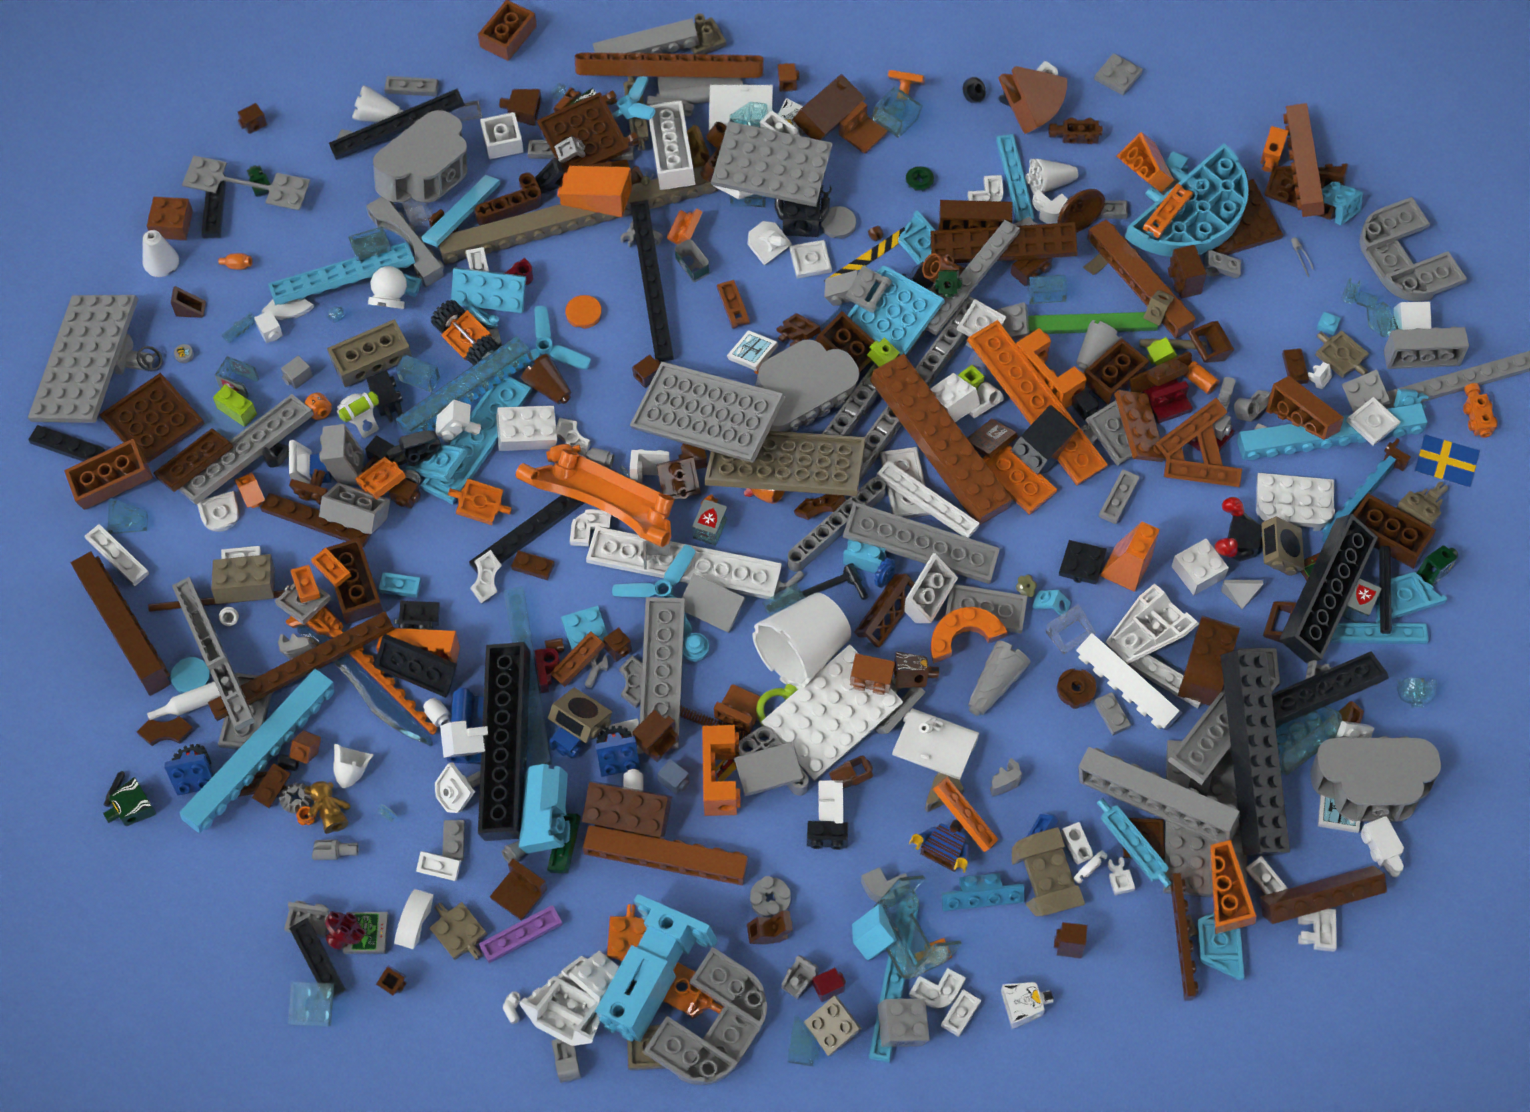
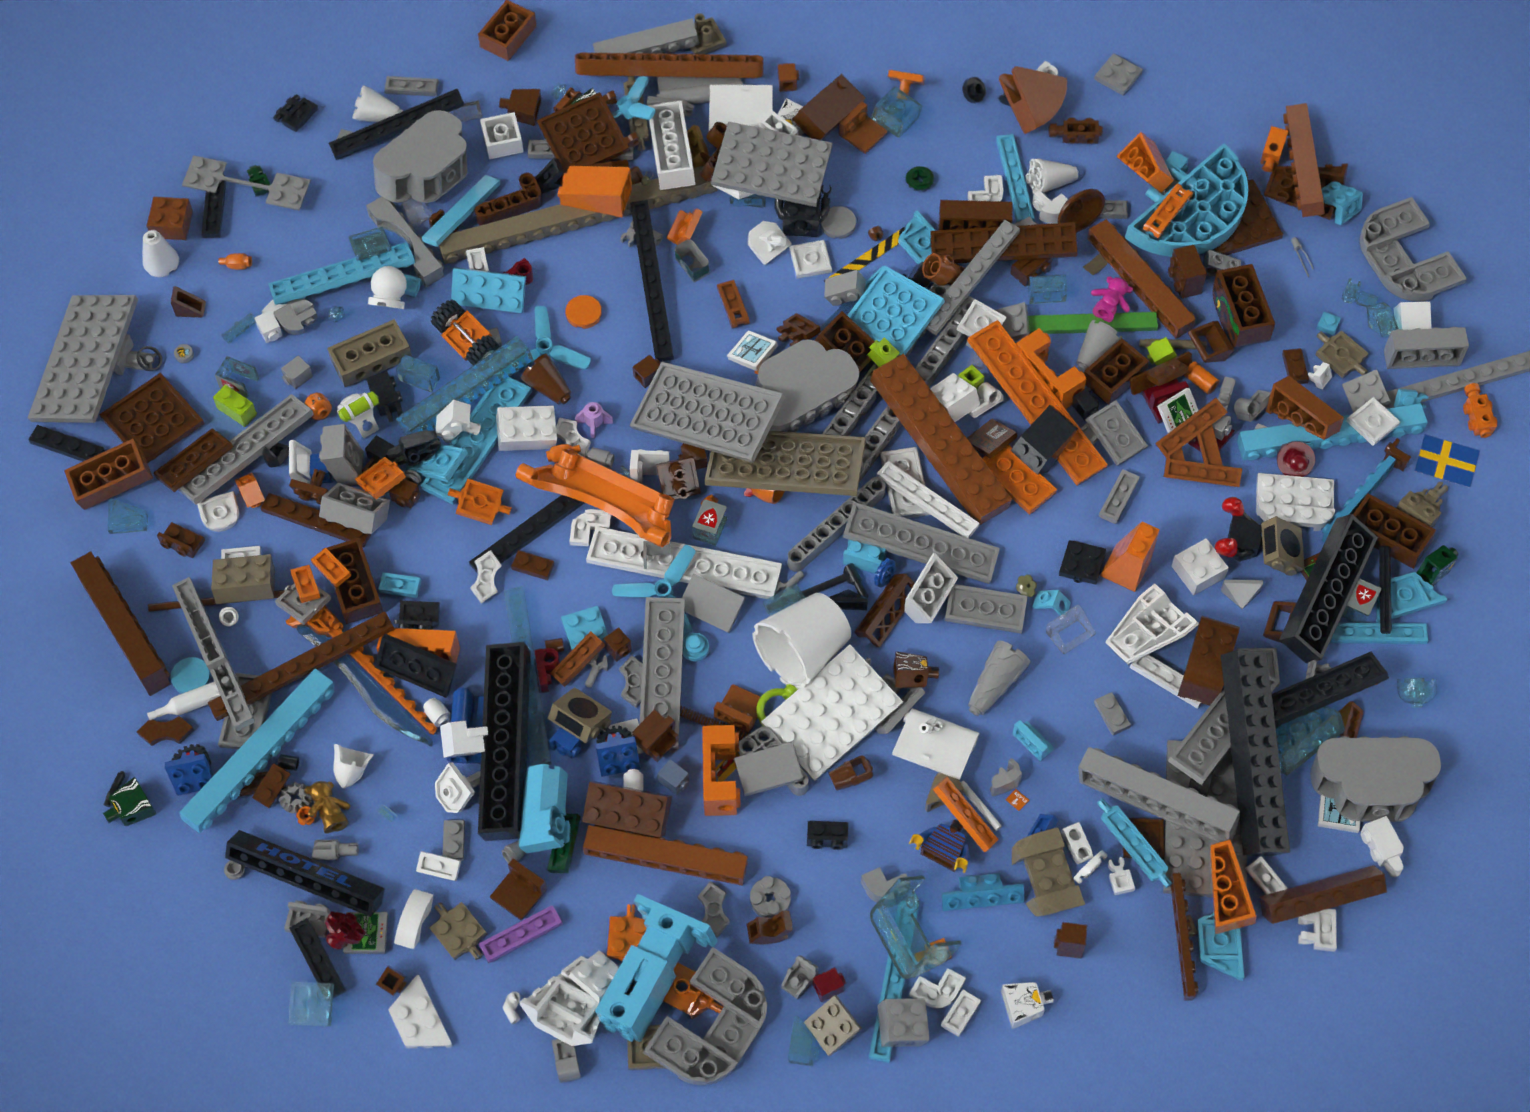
(116, 555): white plate -> none
(181, 540): none -> reddish brown bracket
(234, 870): none -> light grey plate
(251, 118): reddish brown brick -> none
(294, 323): none -> light grey brick
(295, 646): light grey hand -> none
(299, 115): none -> black plate
(304, 873): none -> black brick
(305, 747): dark orange brick -> none
(417, 1018): none -> white wing
(483, 317): medium azure arm -> none
(569, 148): light grey bracket -> none
(593, 416): none -> lavender brick
(712, 900): none -> light grey tile
(750, 114): clear light blue slope -> none
(825, 503): reddish brown tile -> none
(831, 800): white panel -> none
(850, 600): none -> black slope
(863, 285): light grey plate -> none
(872, 674): dark orange brick -> none
(873, 933): medium azure slope -> none
(951, 276): dark green brick -> none
(961, 621): orange brick -> none
(980, 806): none -> white piece
(1017, 799): none -> orange sticker
(1032, 740): none -> medium azure bracket
(1076, 698): reddish brown plate -> none
(1107, 306): none -> dark pink piece
(1129, 682): white brick -> none
(1139, 425): dark orange plate -> none
(1157, 307): dark tan bracket -> none
(1177, 409): none -> tile
(1242, 306): none -> reddish brown brick
(1295, 459): none -> plate
(1354, 730): white plate -> none

